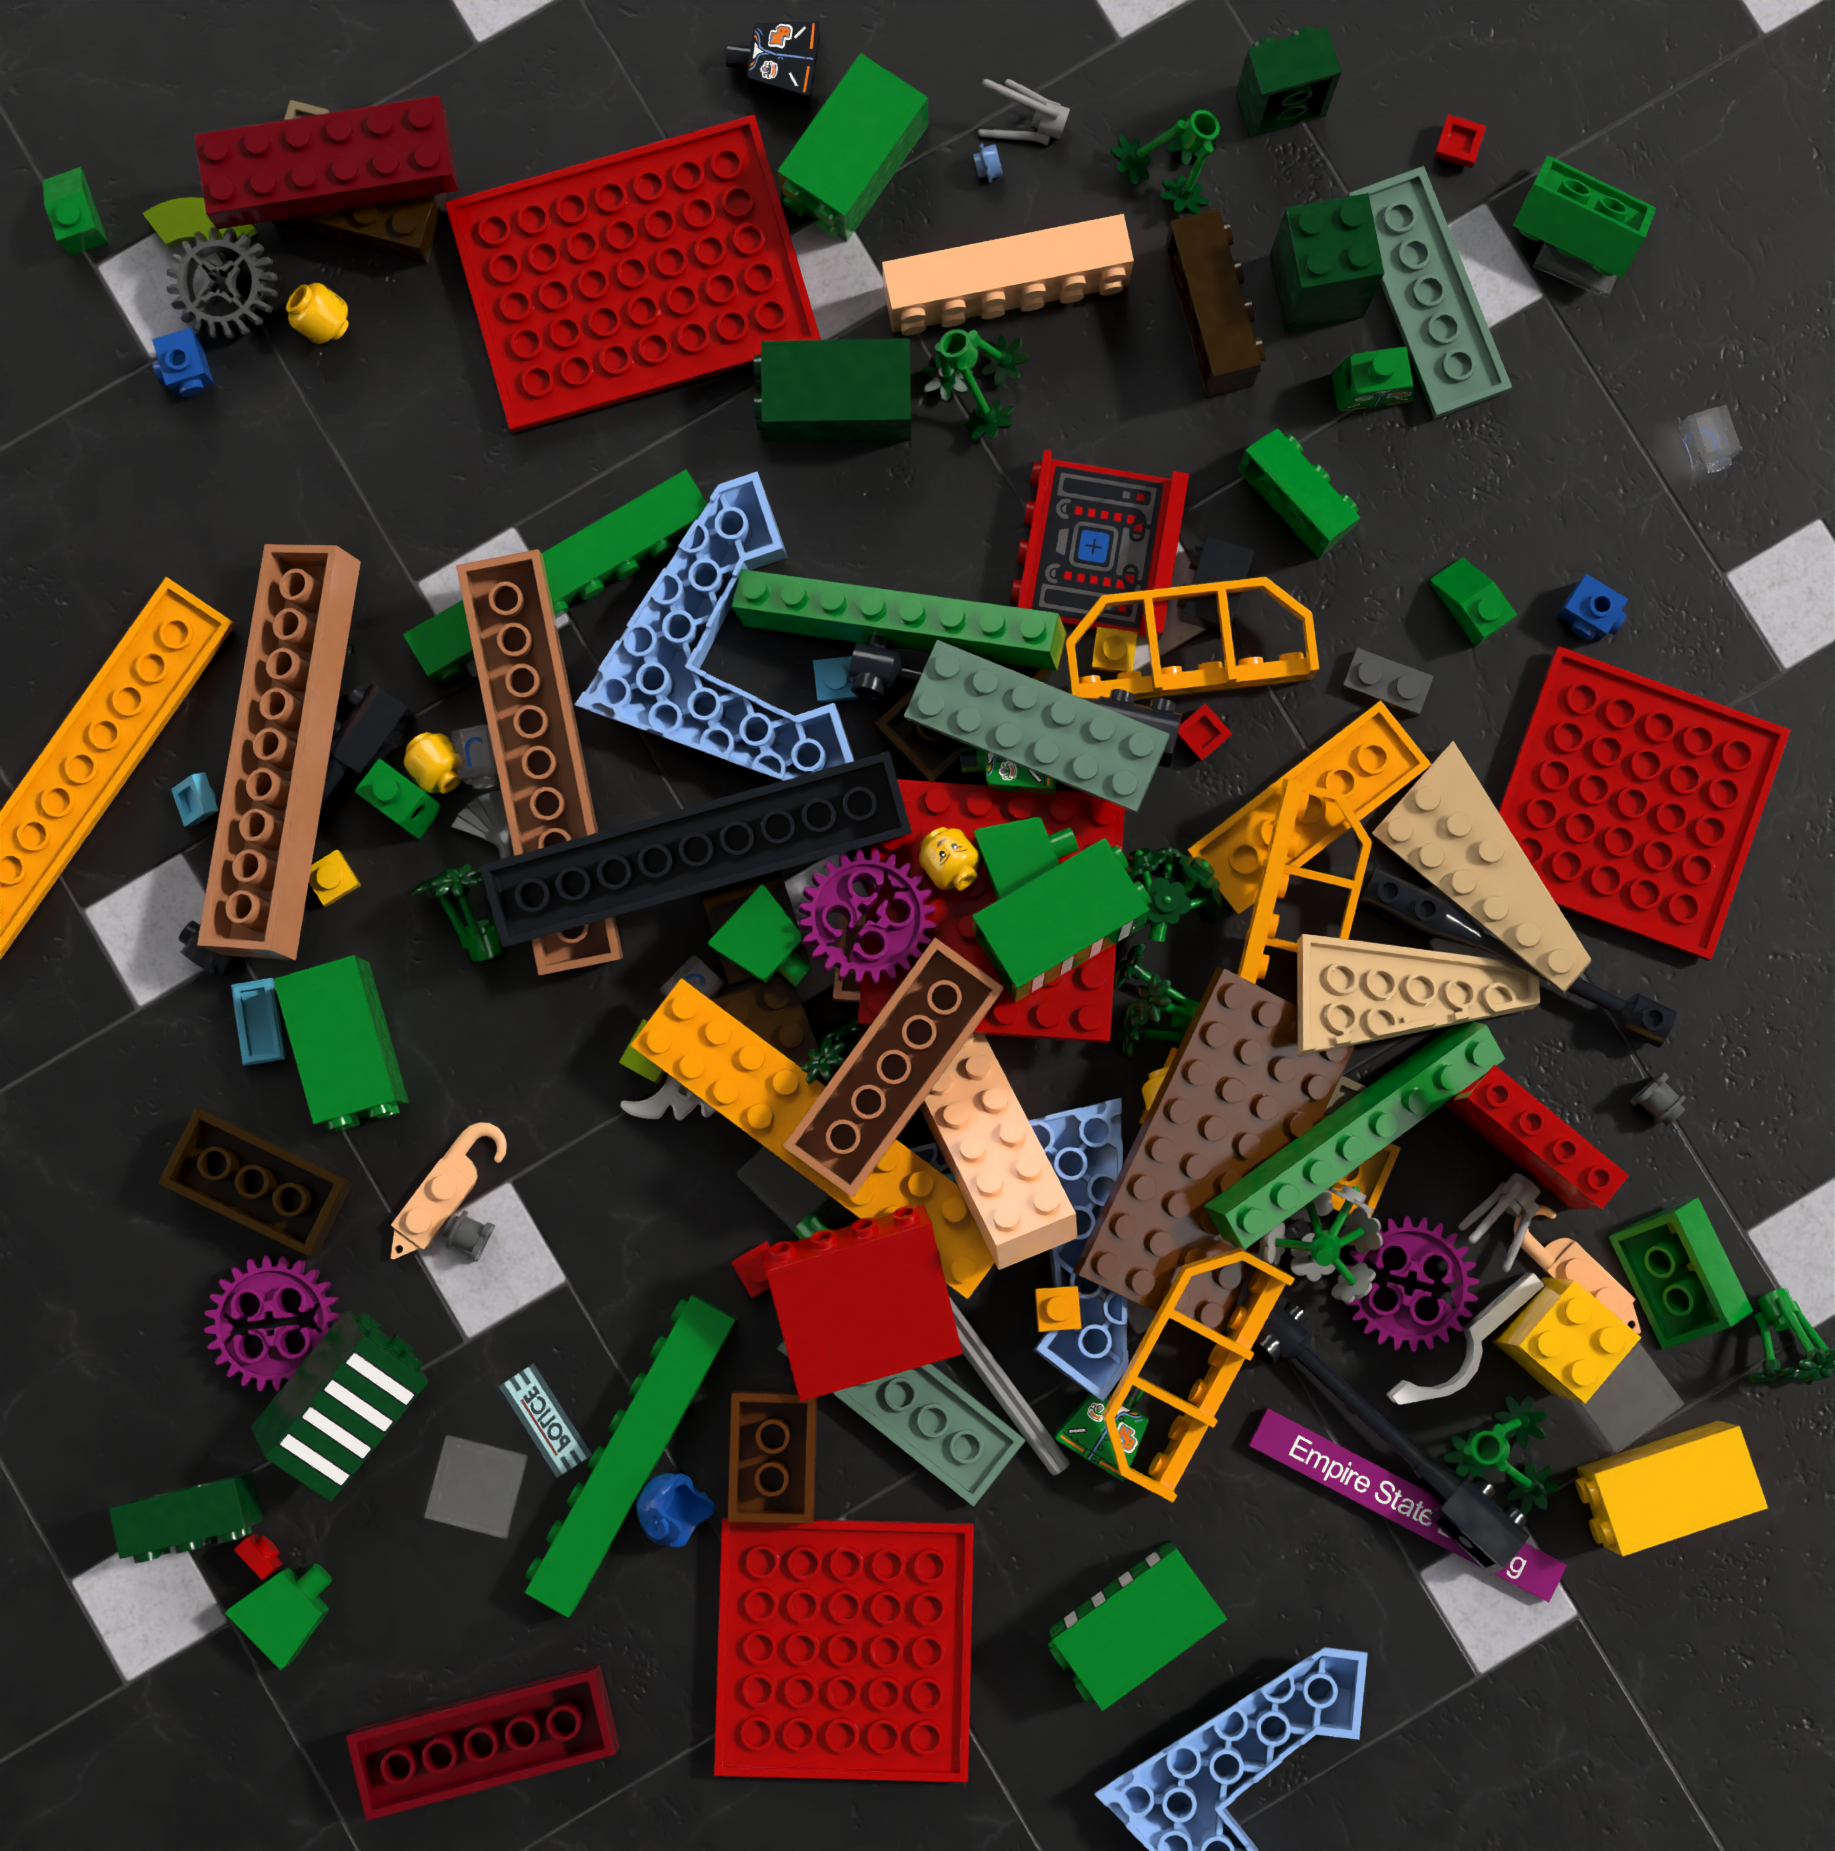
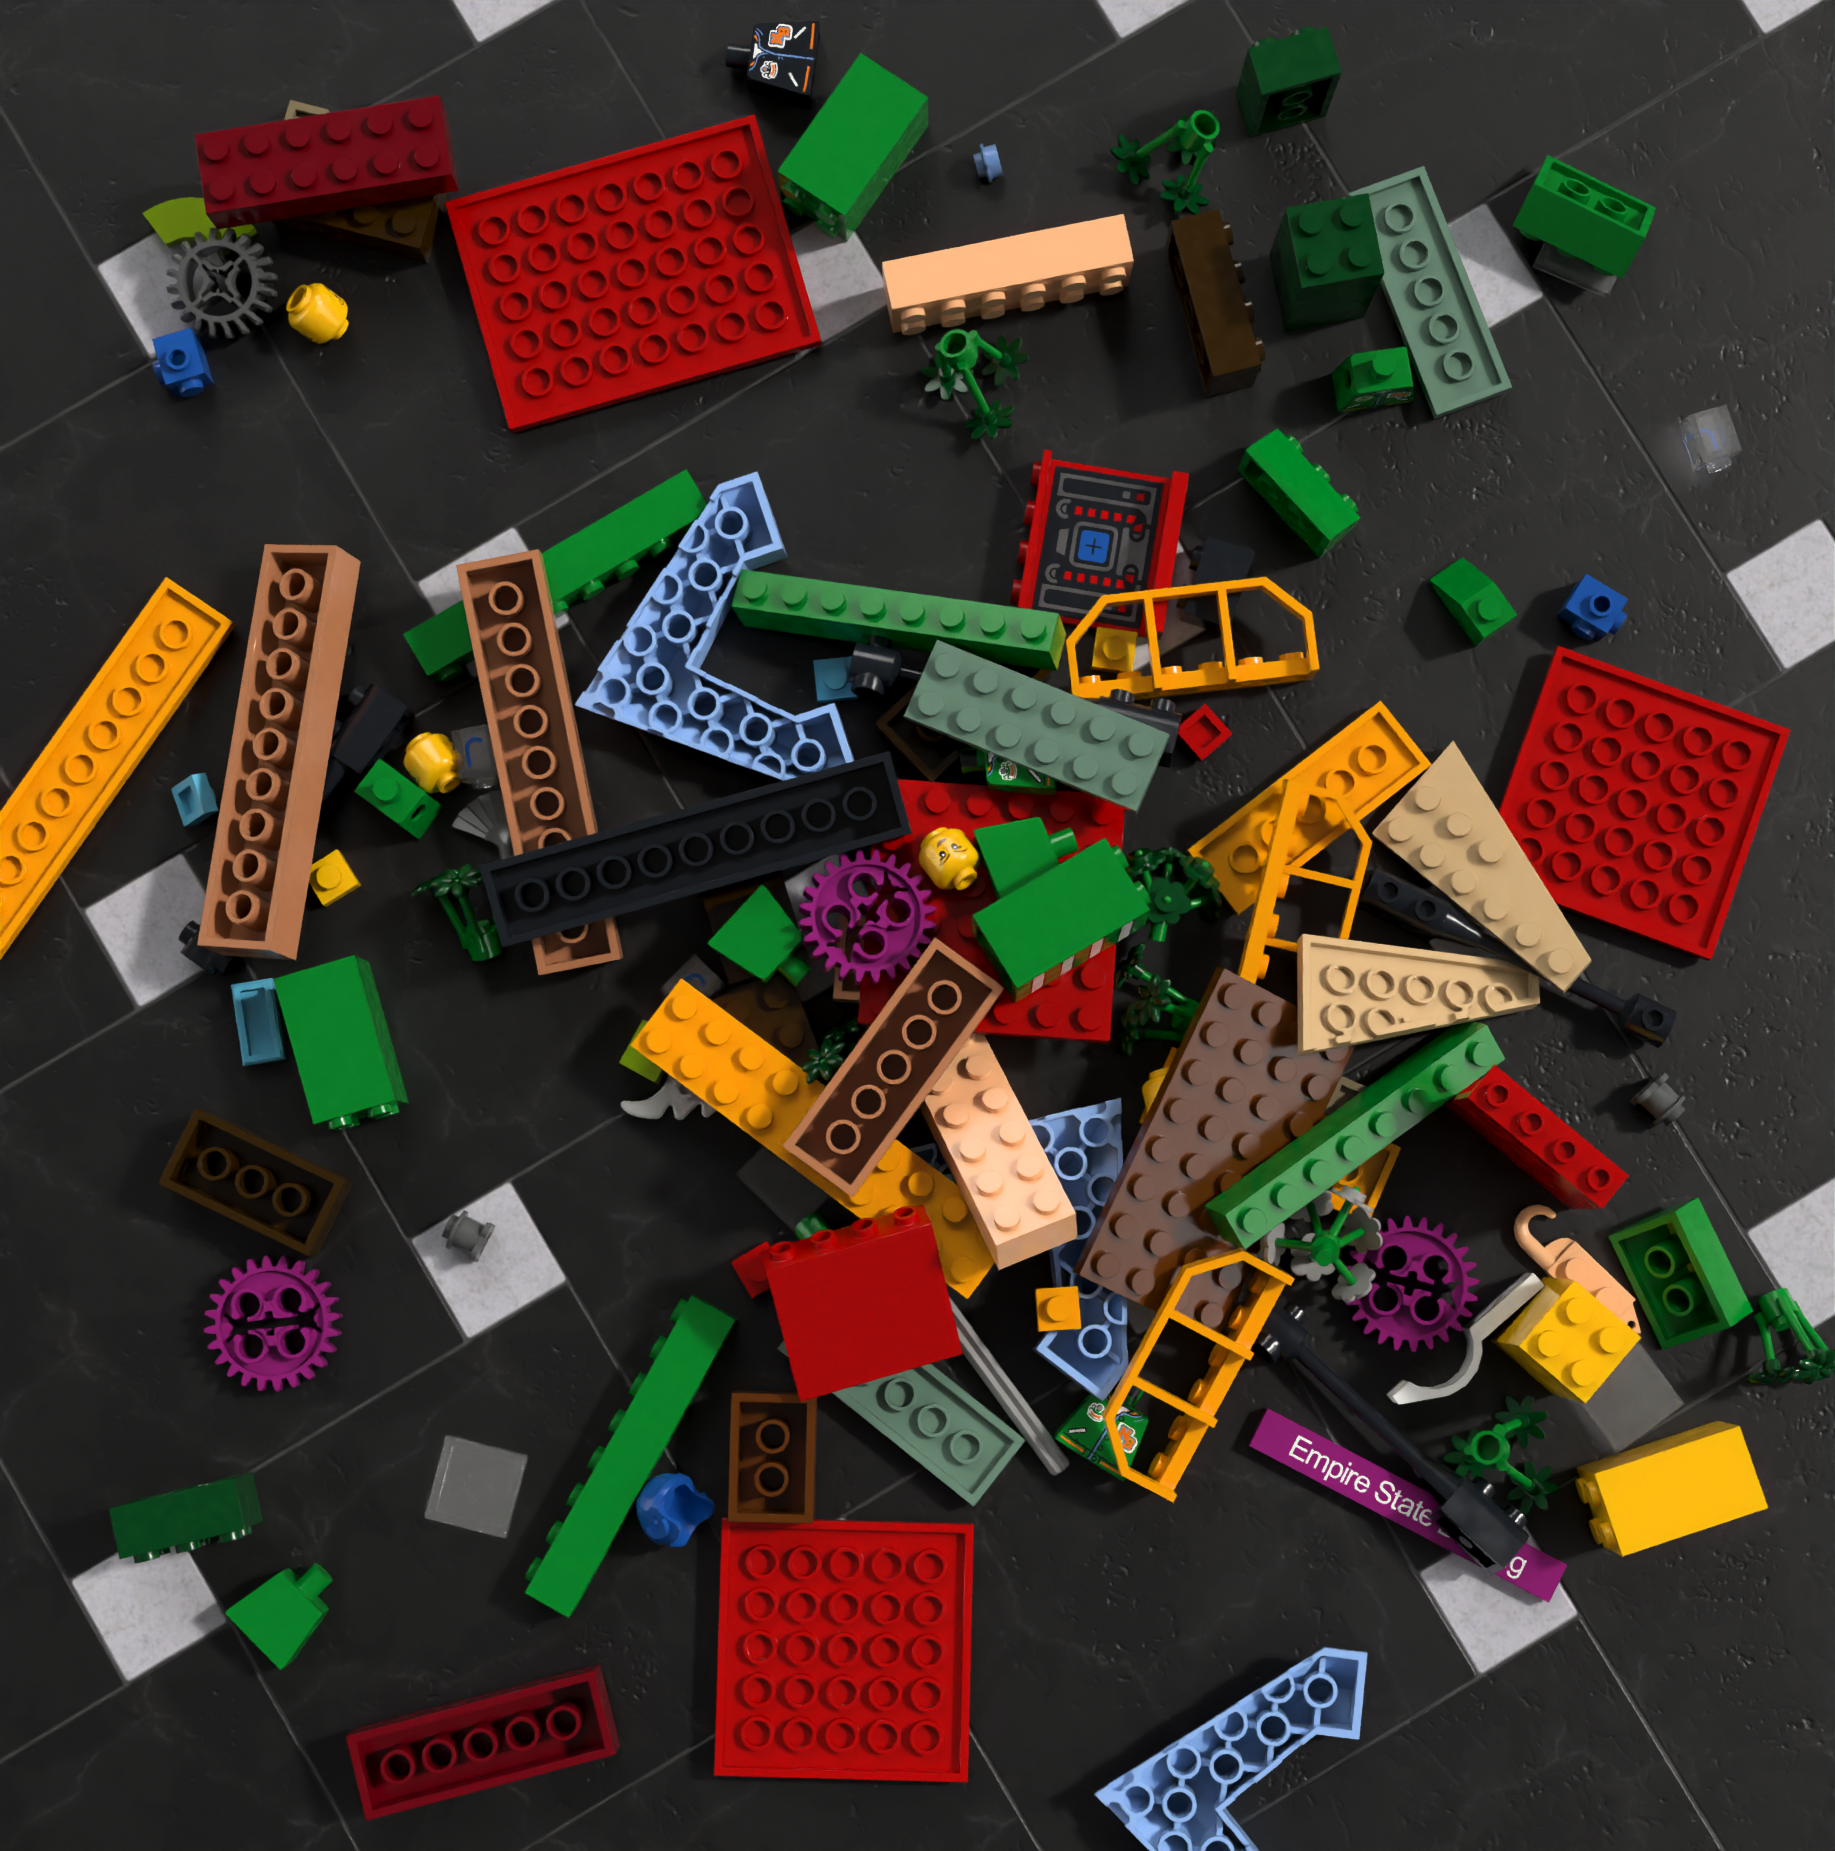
(73, 212): green slope -> none
(259, 1555): red plate -> none
(339, 1404): dark green brick -> none
(442, 1191): light nougat plate -> none
(545, 1420): clear light blue sticker -> none
(833, 390): dark green brick -> none
(1048, 116): light grey plant -> none
(1134, 1626): green brick -> none
(1387, 682): dark grey plate -> none
(1460, 141): red plate -> none
(1512, 1197): light grey plant -> none

